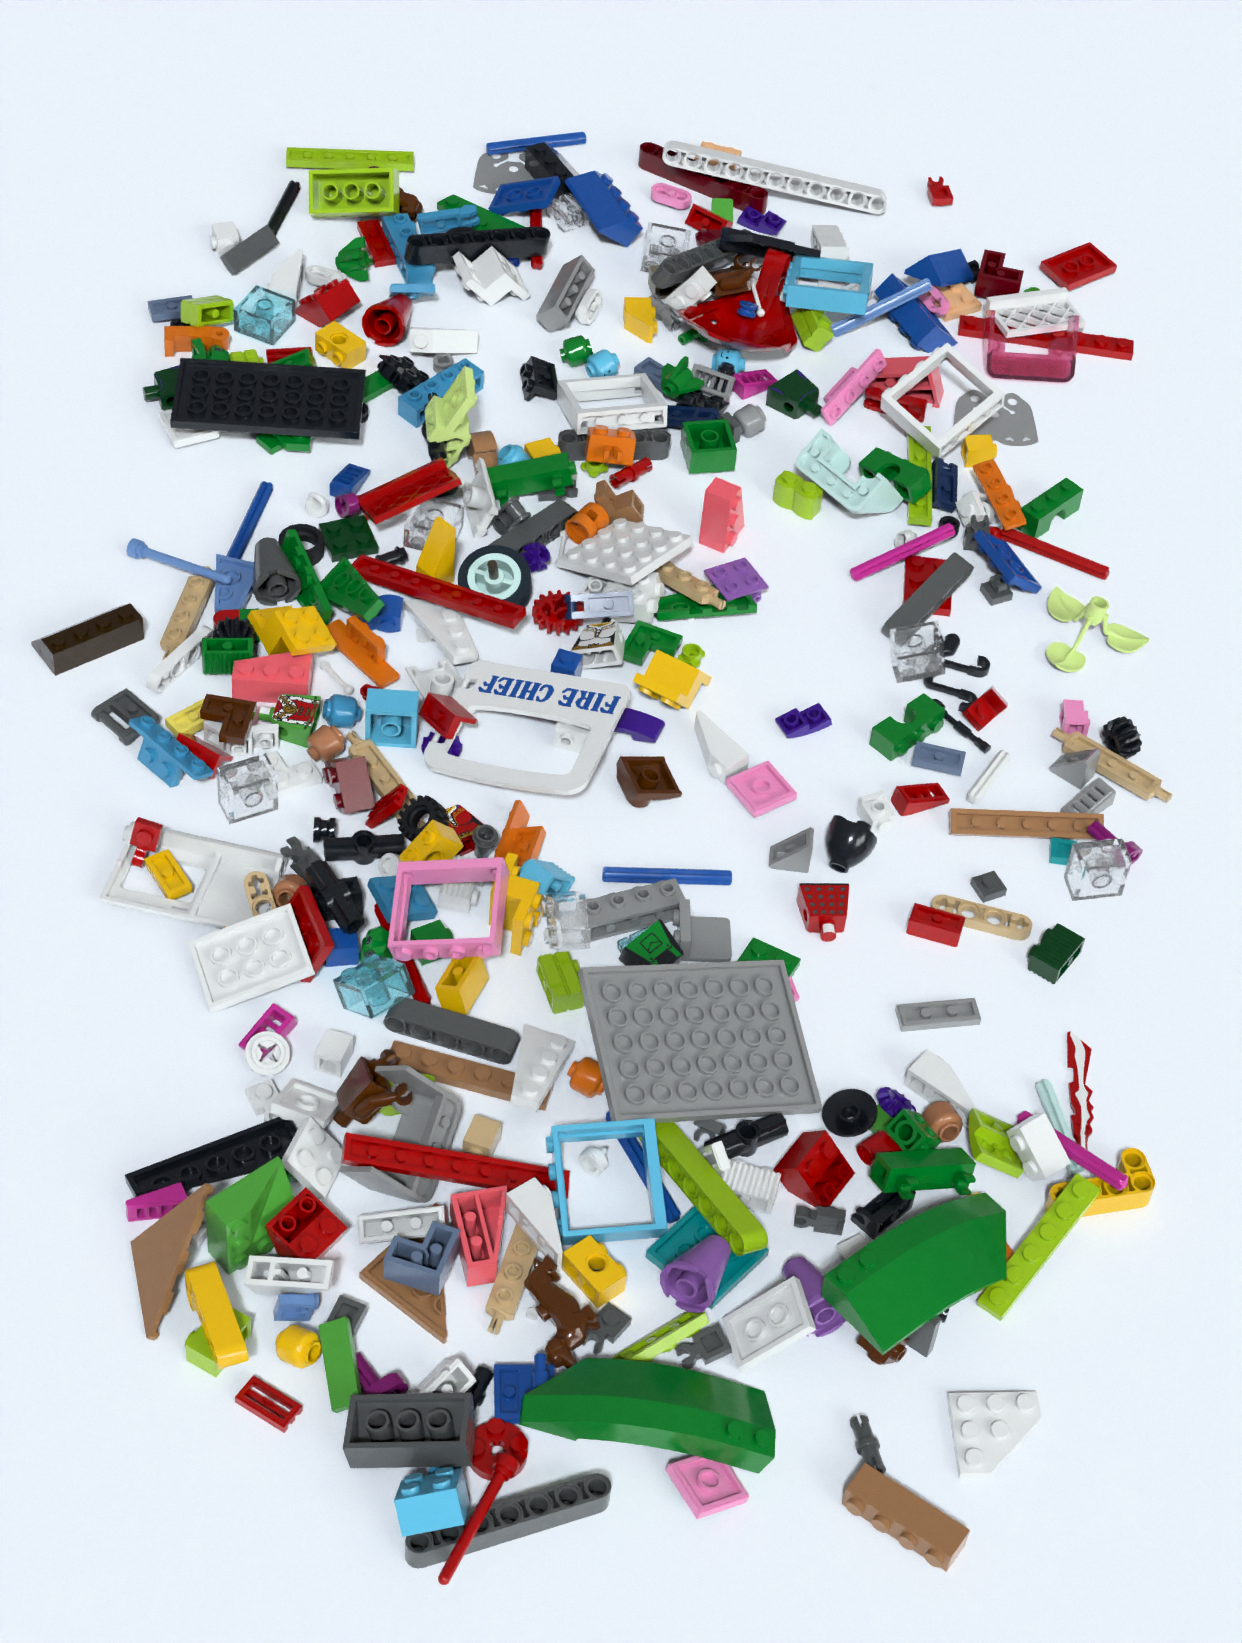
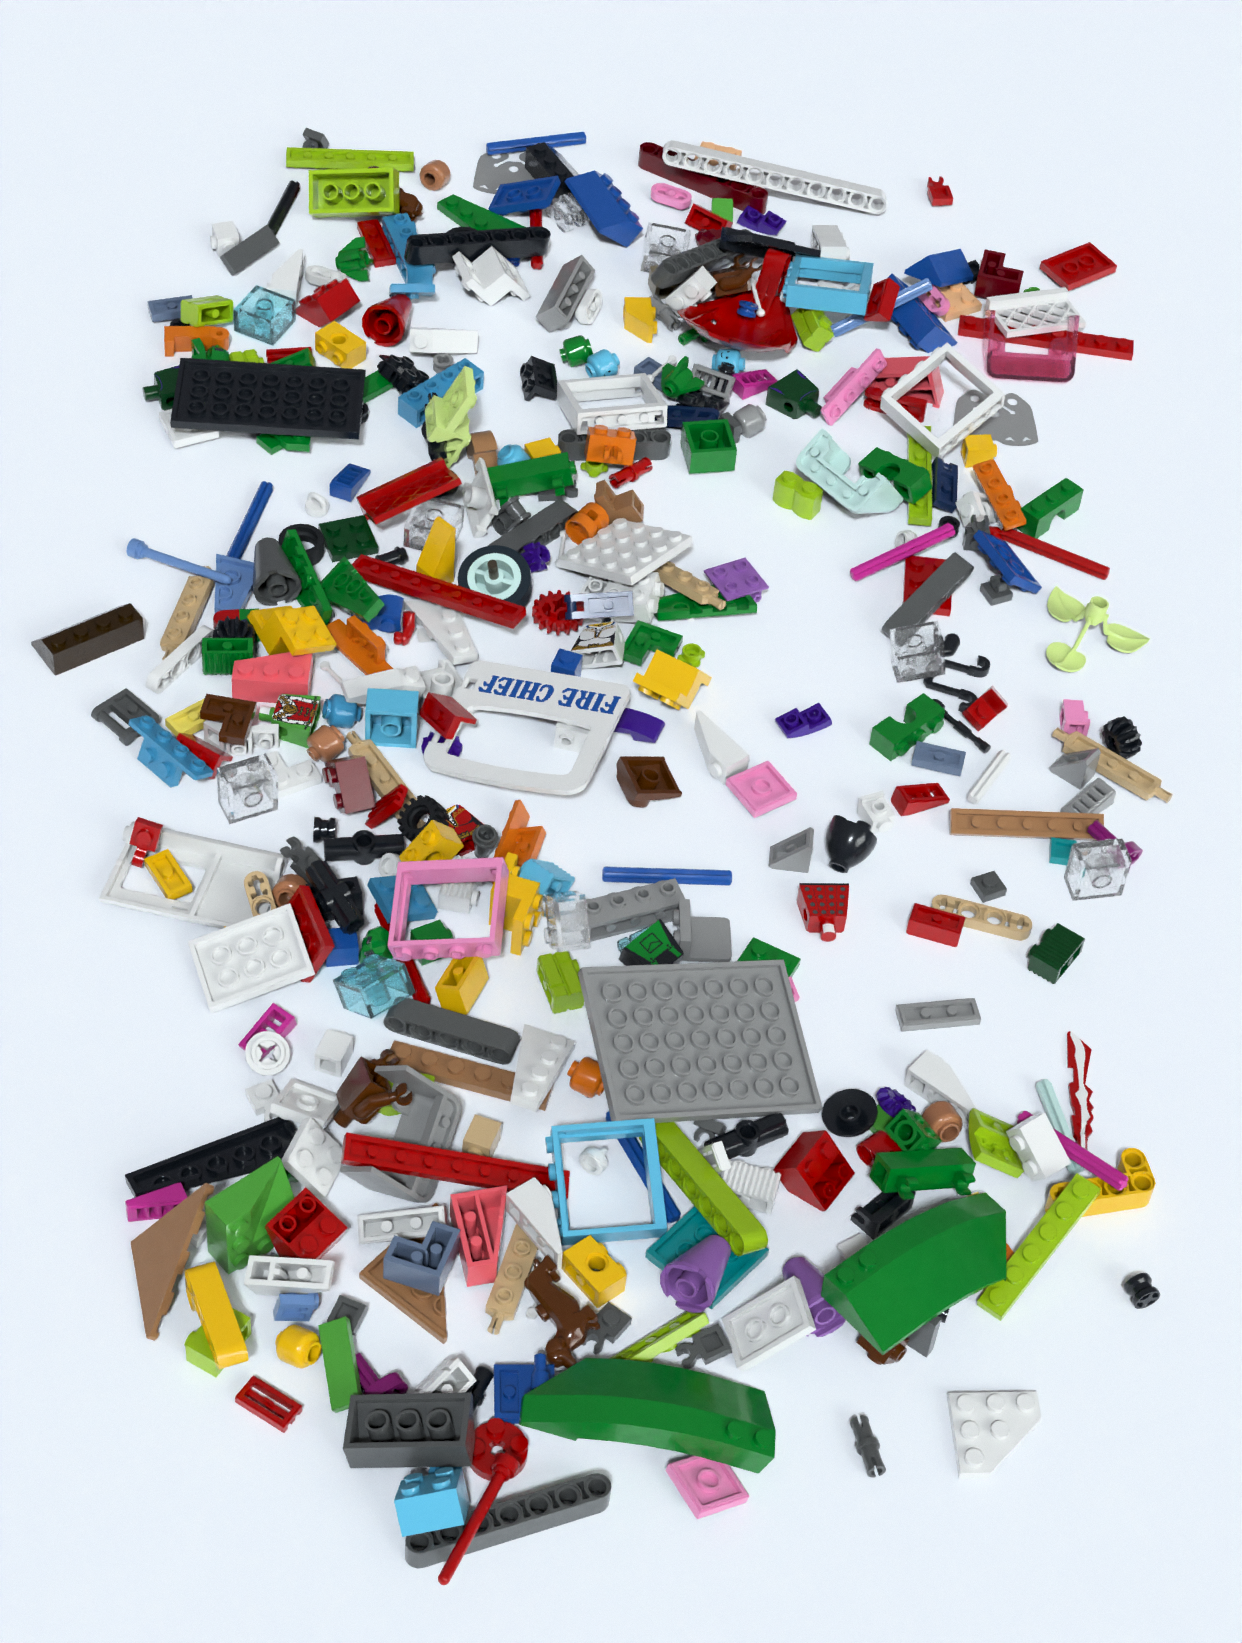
(314, 139): none -> dark grey tile
(347, 504): magenta piece -> none
(394, 679): none -> white slope
(408, 629): none -> red arm
(435, 175): none -> nougat head
(444, 220): dark azure hinge -> none
(671, 360): none -> white hinge
(721, 515): coral wedge -> none
(823, 1220): dark grey plate -> none
(882, 301): none -> red slope
(905, 1517): medium nougat brick -> none
(1142, 1290): none -> black wheel

